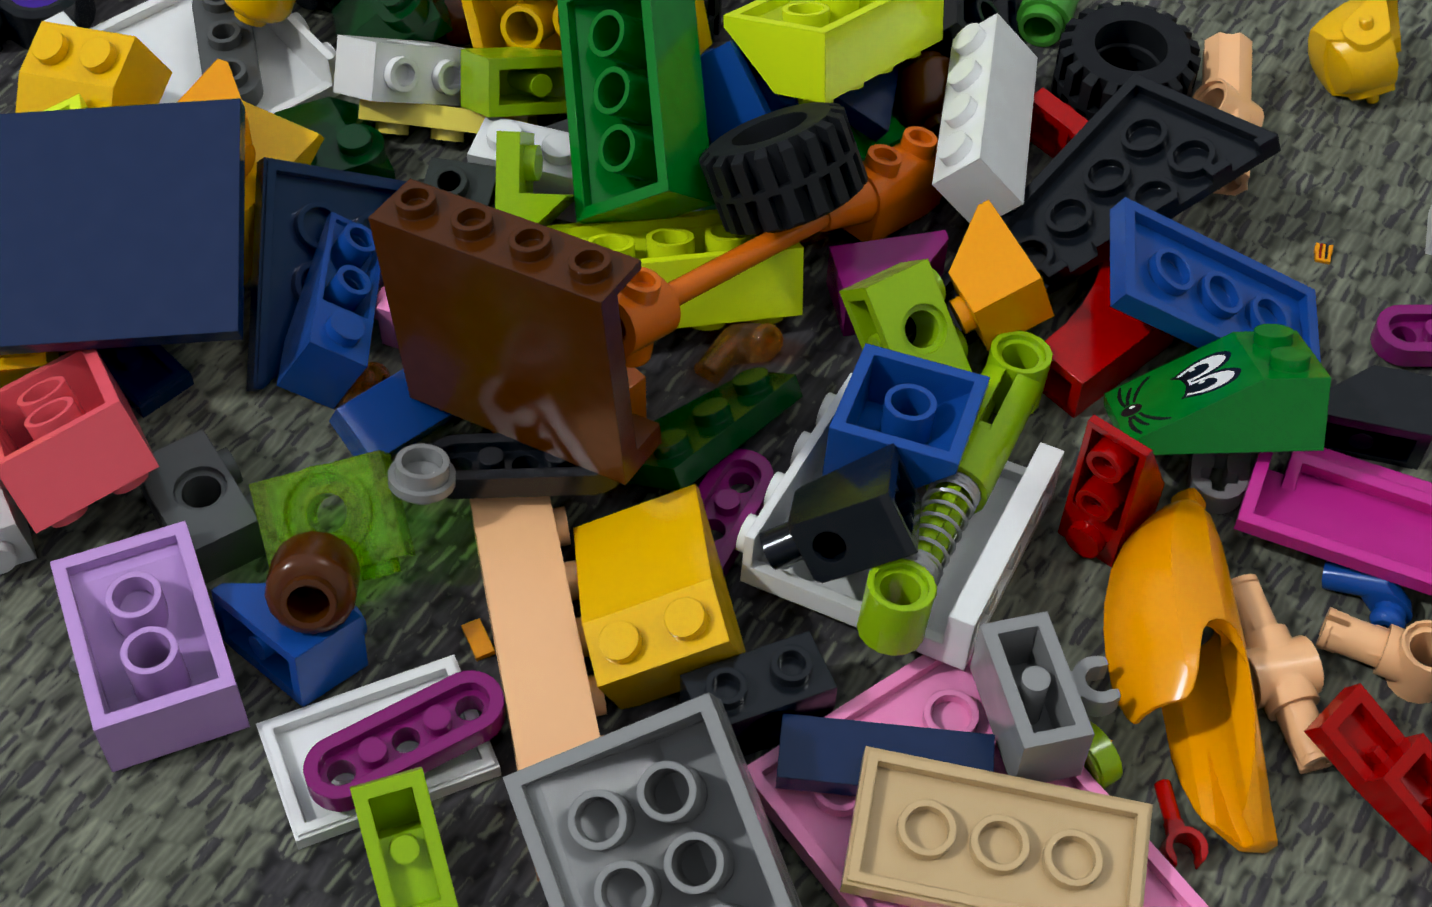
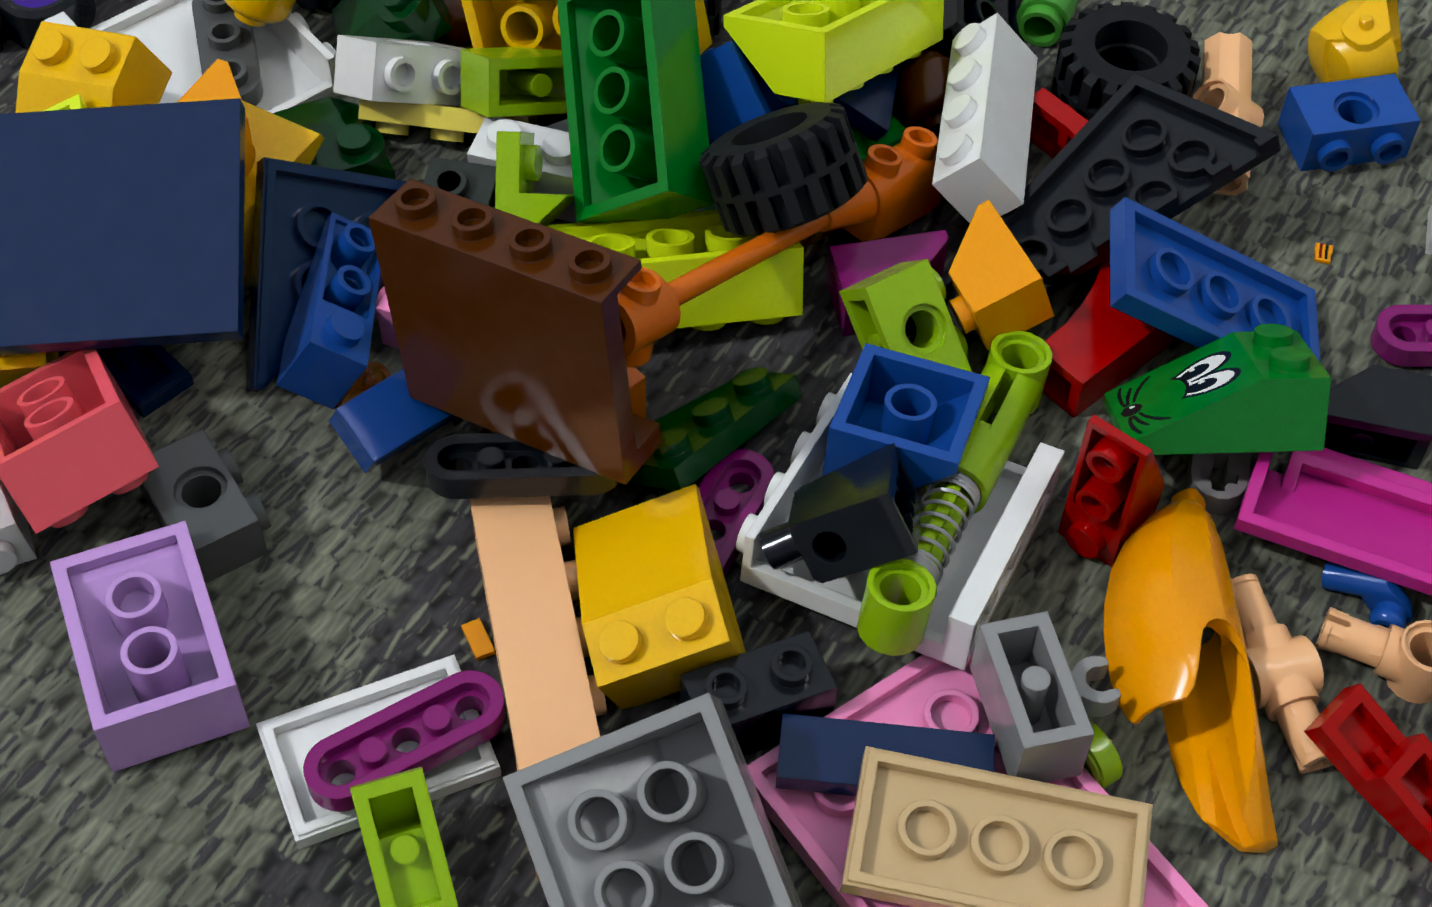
(294, 661): blue slope -> none
(312, 582): reddish brown head -> none
(375, 517): clear neon green brick -> none
(421, 474): light grey plate -> none
(739, 345): clear orange arm -> none
(1175, 827): red hand -> none
(1348, 122): none -> blue brick

